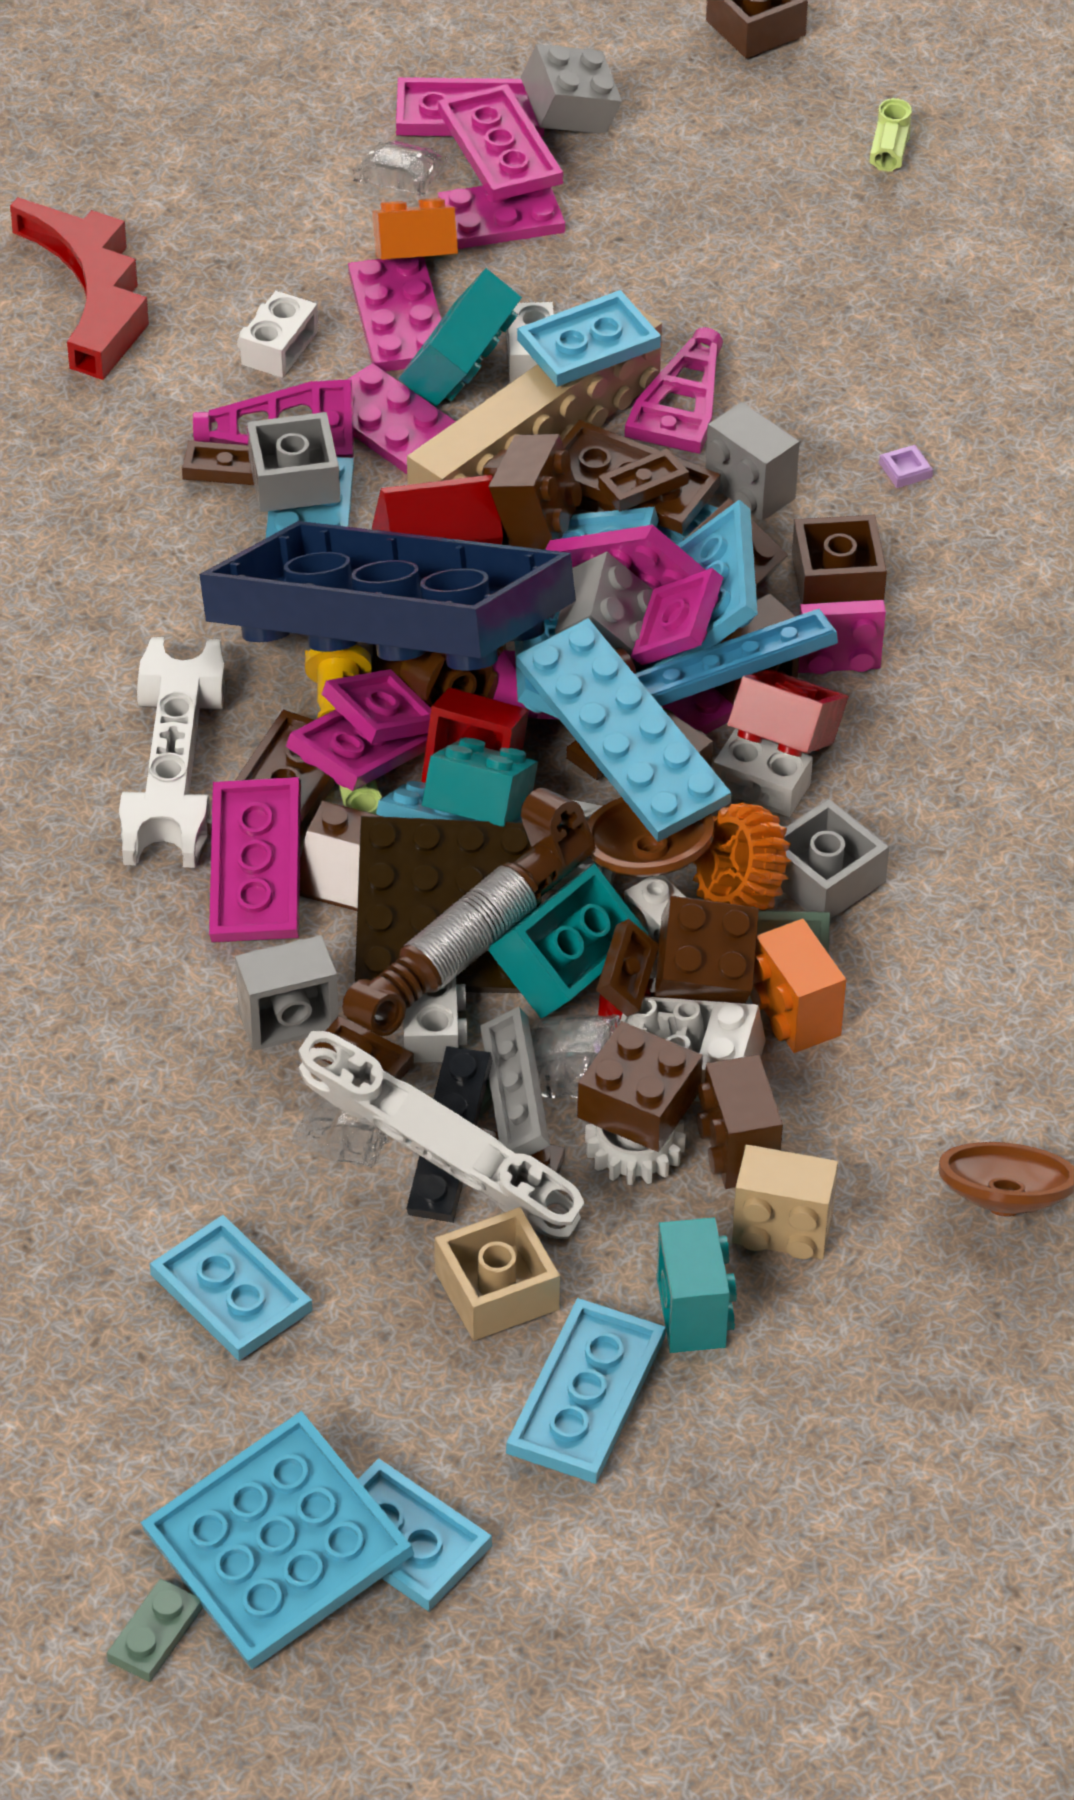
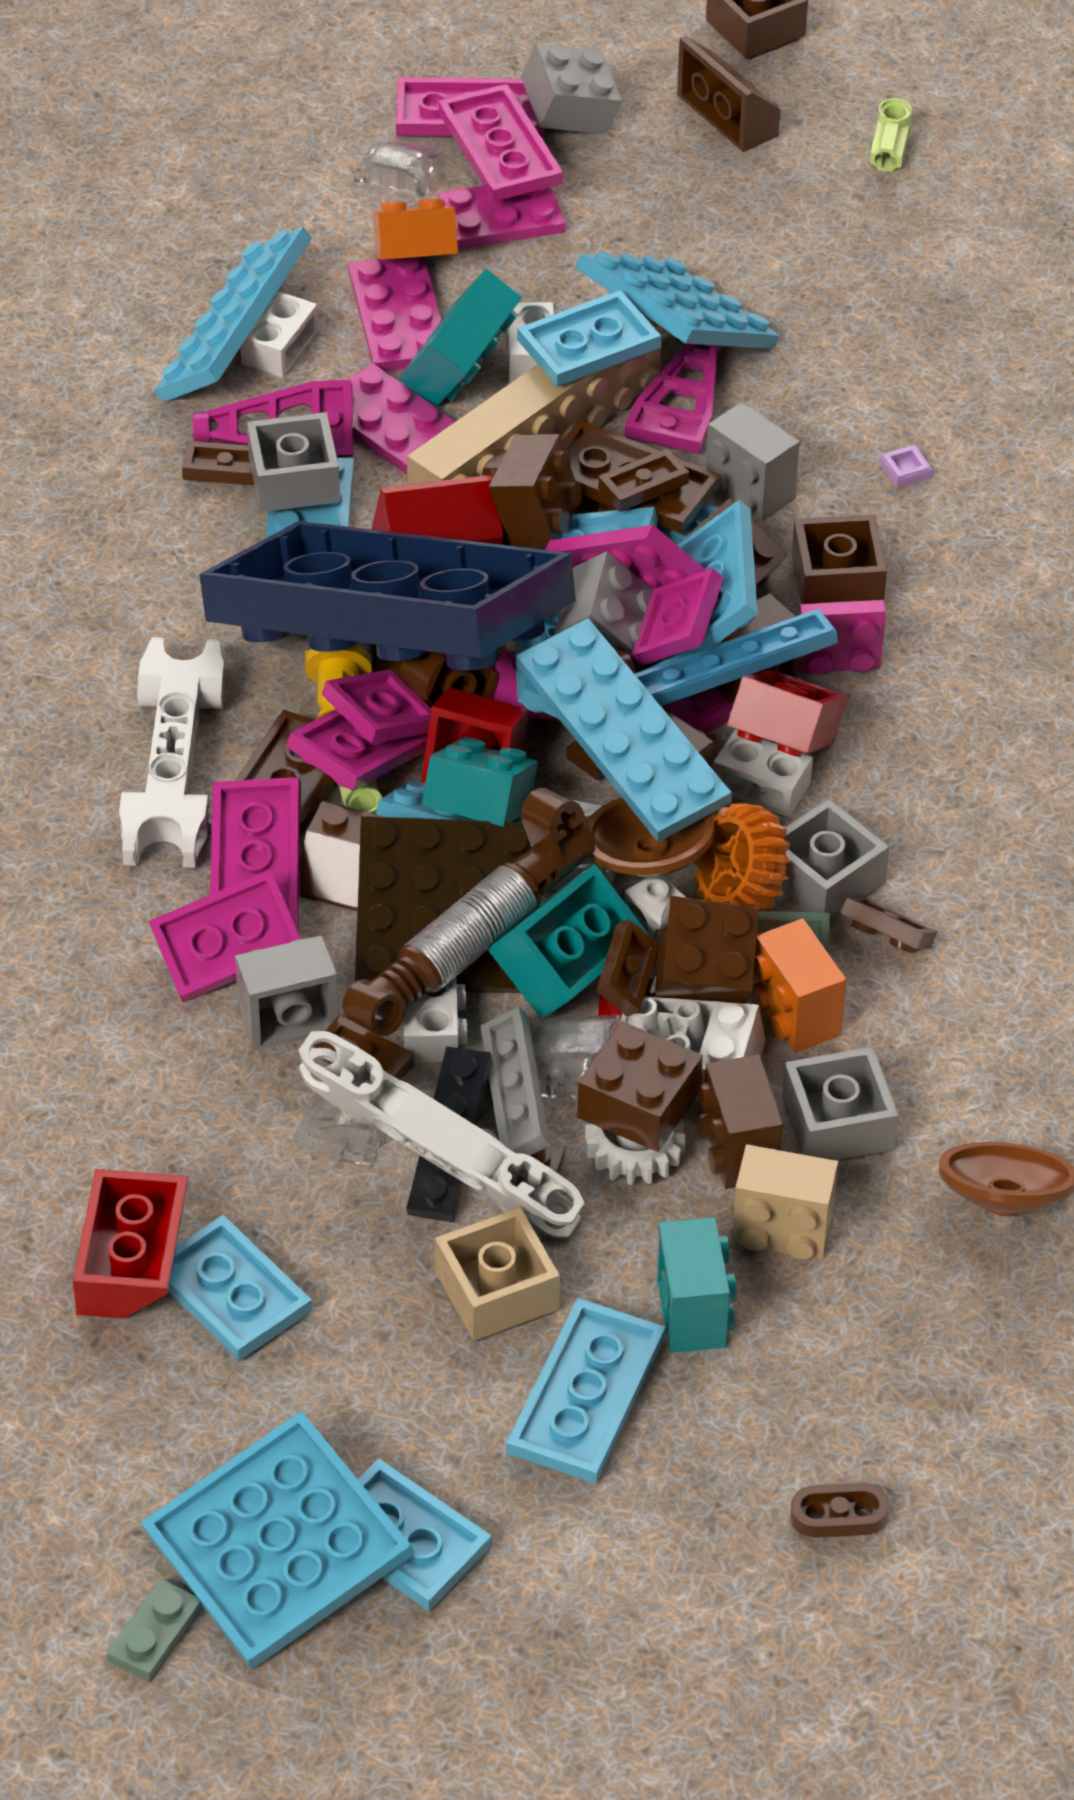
(93, 252): arch -> none
(127, 1242): none -> red slope
(208, 933): none -> dark pink plate
(232, 314): none -> medium azure plate
(679, 301): none -> medium azure plate
(725, 97): none -> reddish brown slope
(838, 1507): none -> reddish brown plate
(840, 1105): none -> light grey brick
(872, 917): none -> reddish brown plate

